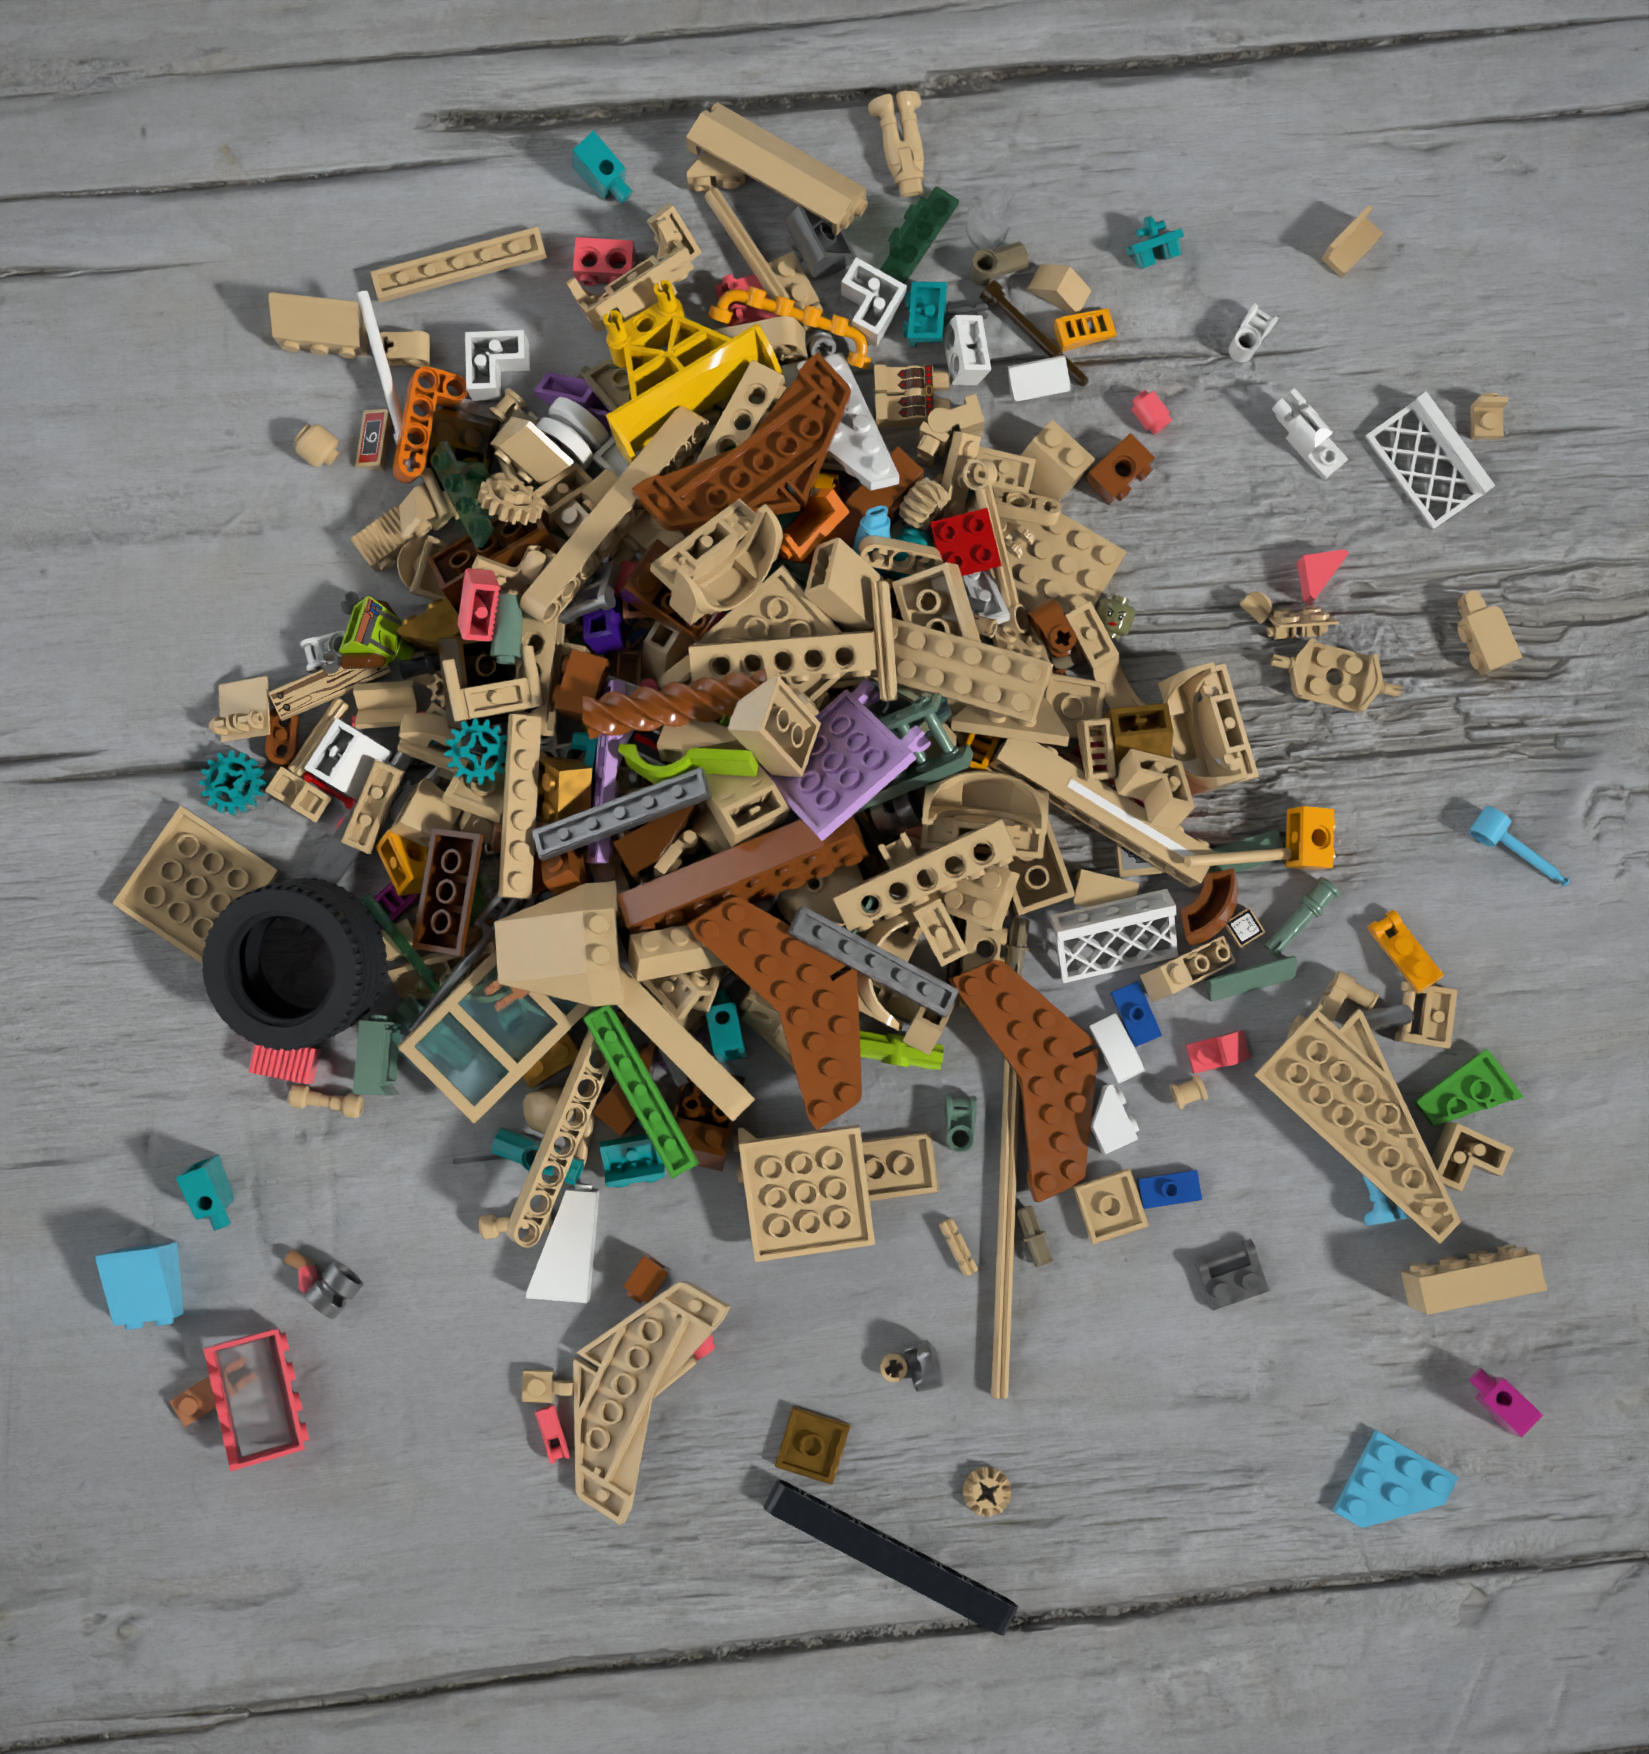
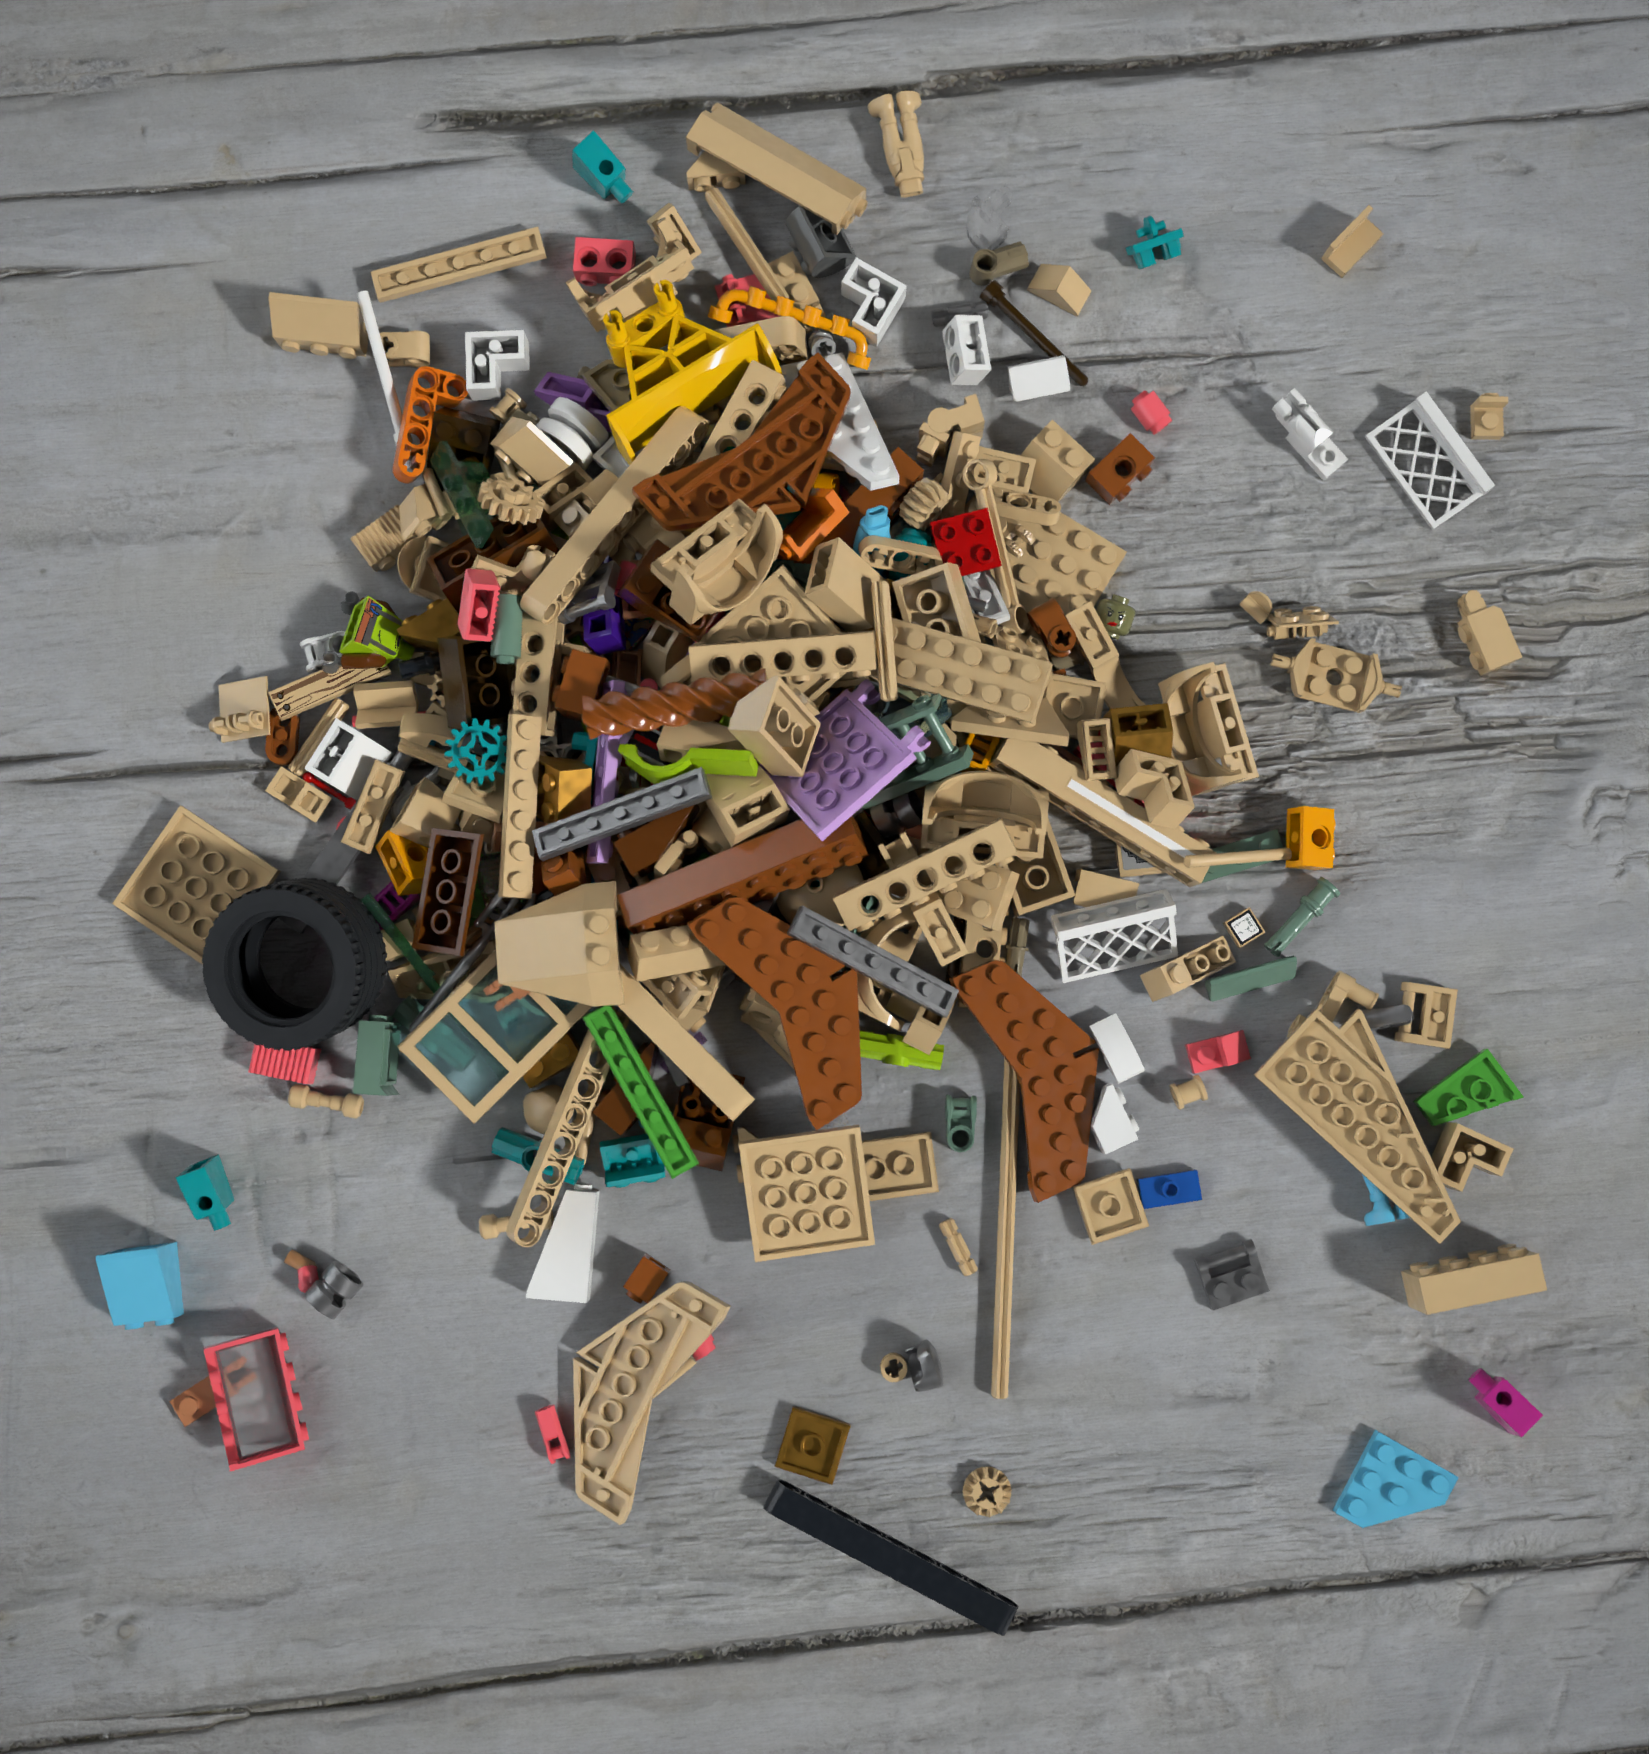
(226, 773): teal gear -> none
(316, 445): tan head -> none
(374, 440): slope -> none
(495, 697): tan plate -> none
(542, 1385): tan plate -> none
(725, 1038): teal torso -> none
(907, 394): tan hips -> none
(917, 233): clear green bracket -> none
(926, 312): teal bracket -> none
(1034, 1236): dark tan axle -> none
(1061, 324): light orange slope -> none
(1136, 1014): blue plate -> none
(1212, 908): dark orange brick -> none
(1253, 331): white piece -> none
(1316, 571): coral slope -> none
(1405, 952): light orange plate -> none
(1493, 826): medium azure piece -> none

